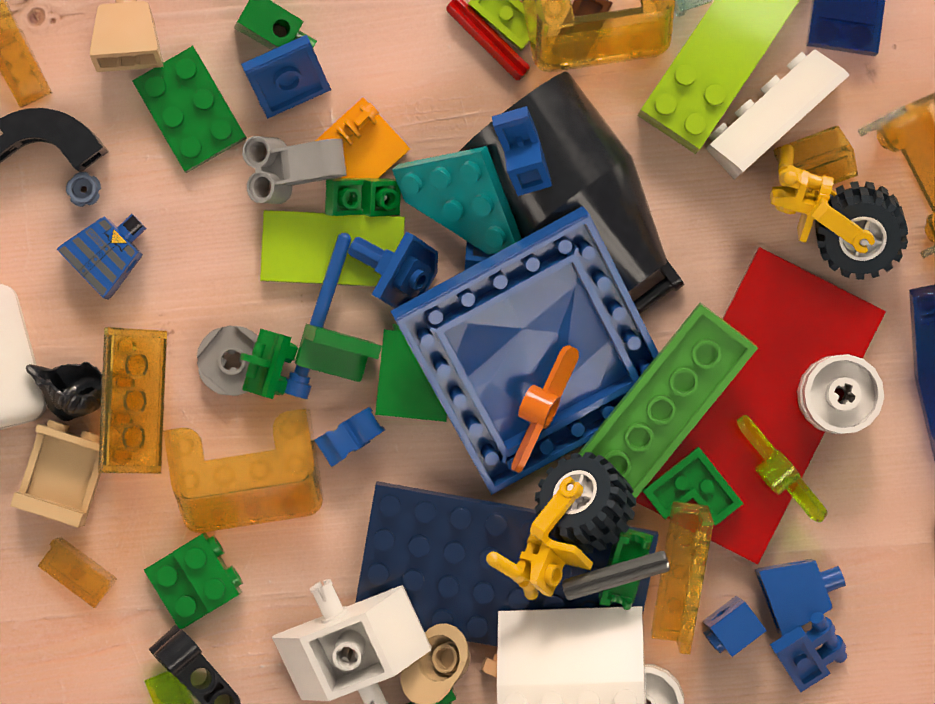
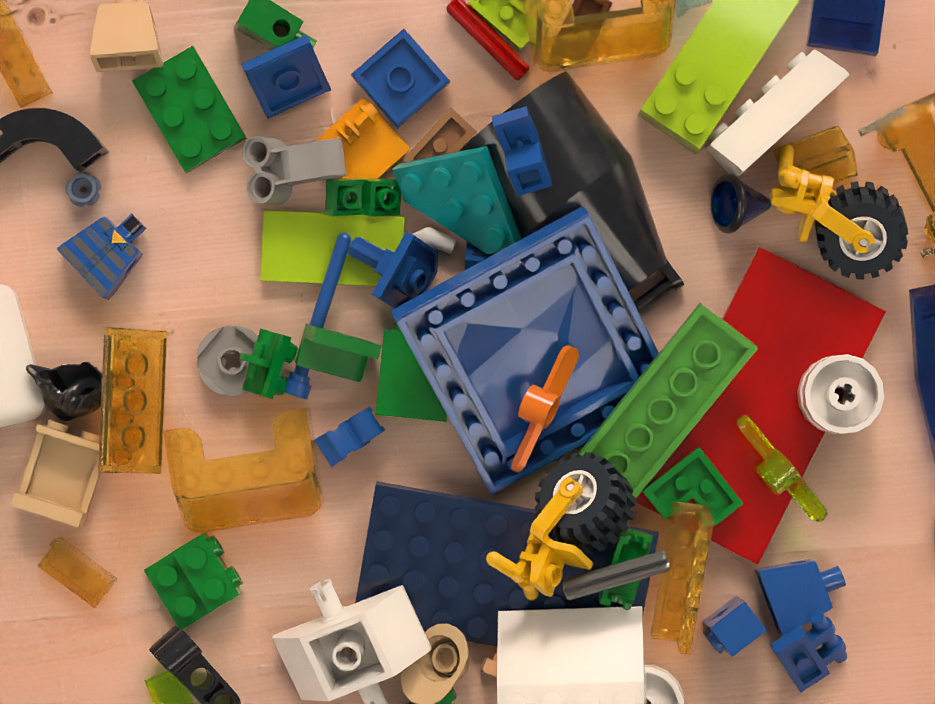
(400, 78): none -> blue plate
(437, 239): none -> white arm
(445, 137): none -> medium nougat plate
(735, 203): none -> hat

